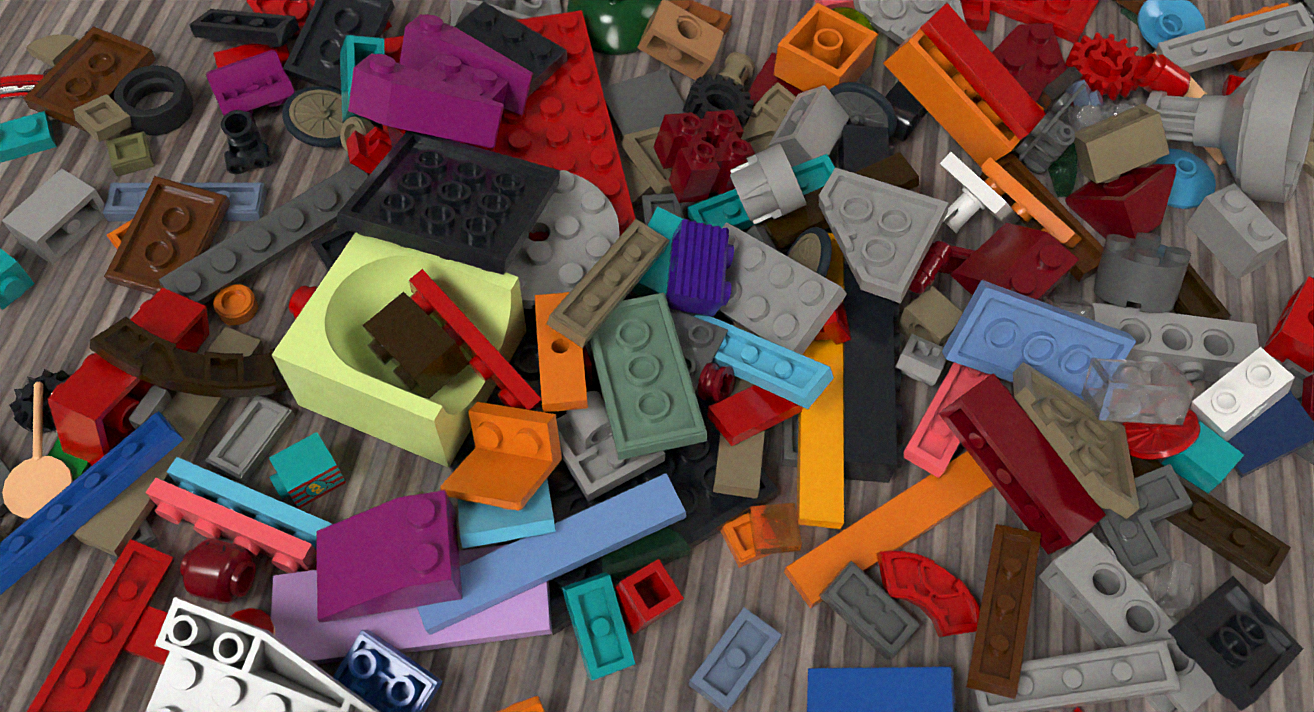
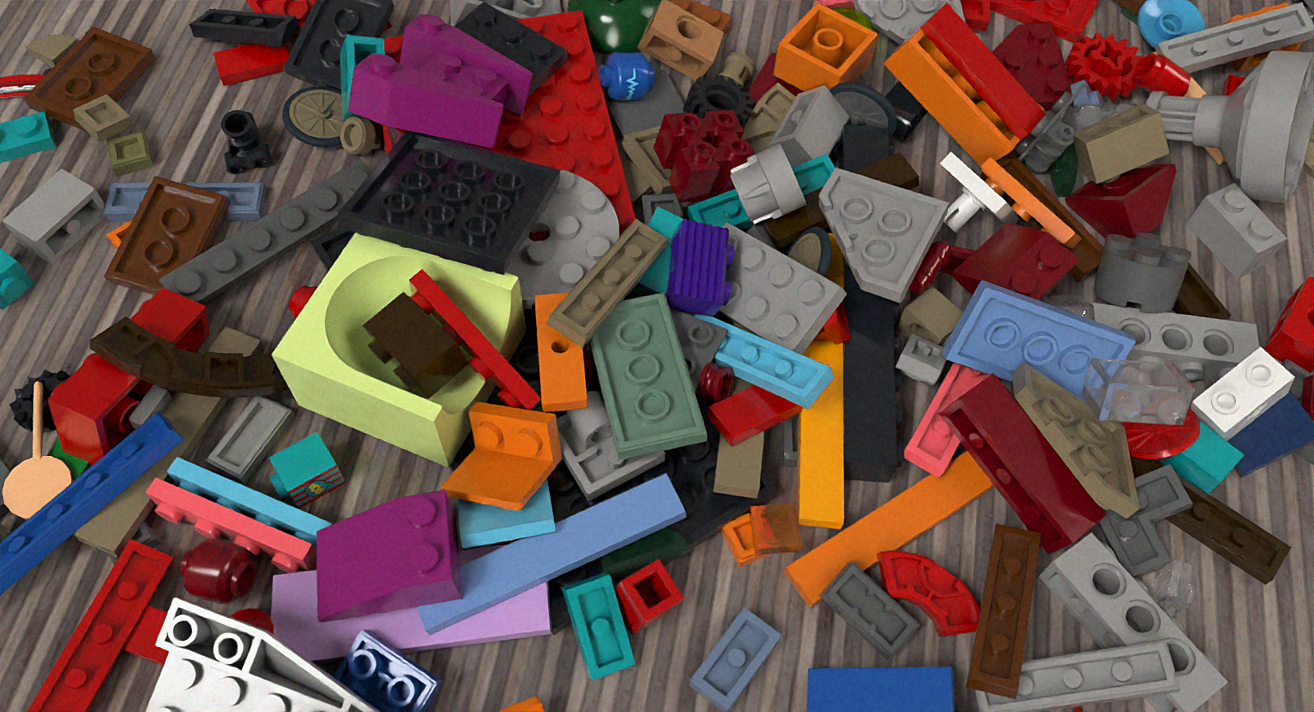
(148, 81): black tyre -> none
(235, 304): orange tile -> none
(250, 83): magenta bracket -> none
(368, 150): red tile -> none
(627, 76): none -> blue head
(1054, 91): clear smoke tile -> none
(1192, 180): dark azure dish -> none
(1236, 643): black plate -> none

